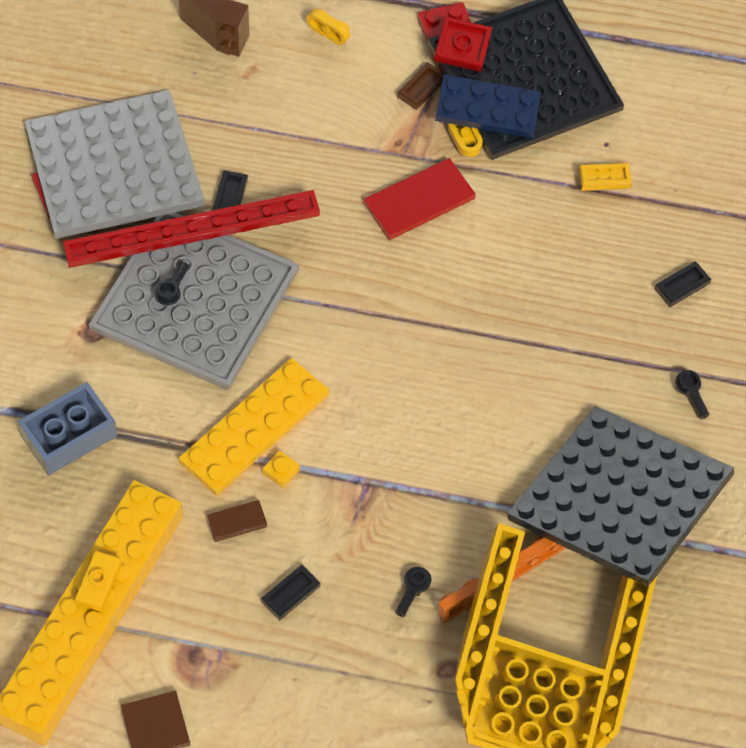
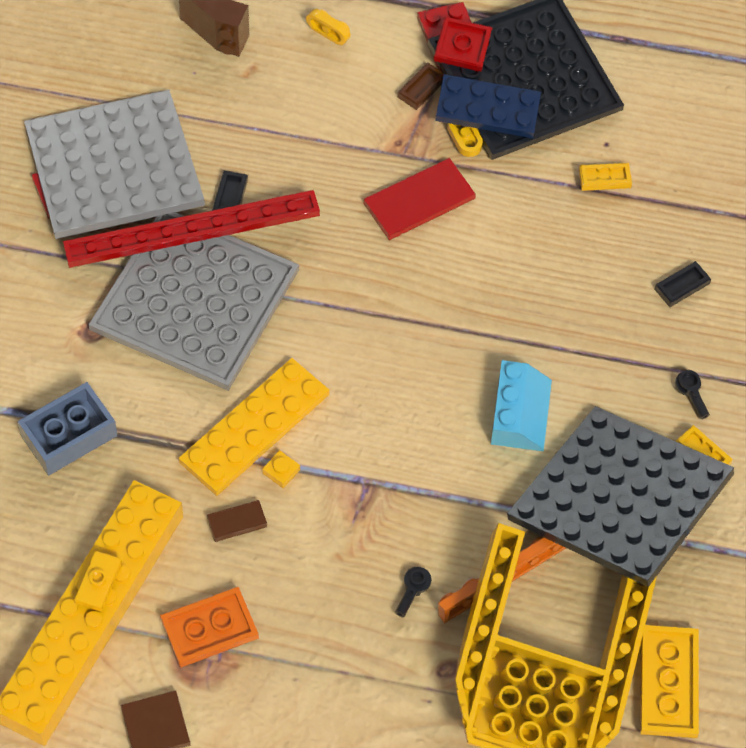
(168, 291): black plate -> none
(209, 627): none -> orange plate
(290, 592): black tile -> none
(521, 407): none -> medium azure slope
(670, 681): none -> yellow plate
(700, 442): none -> yellow plate

